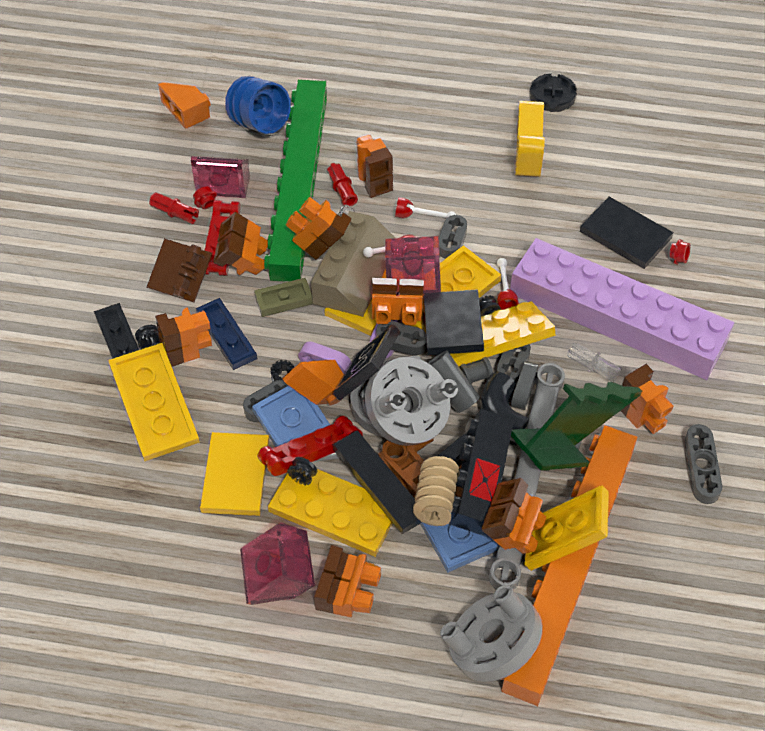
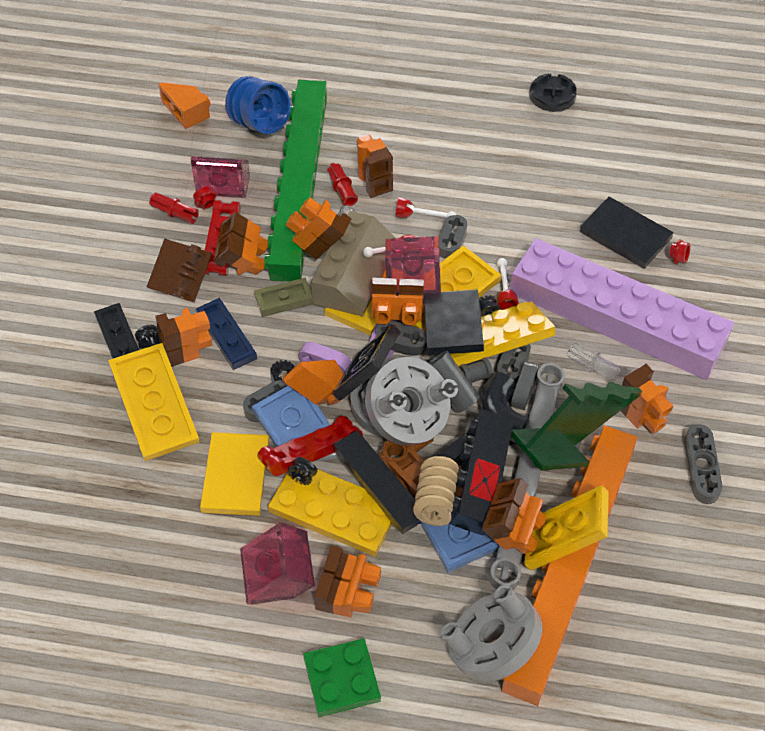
(341, 677): none -> green plate
(530, 139): yellow beam -> none

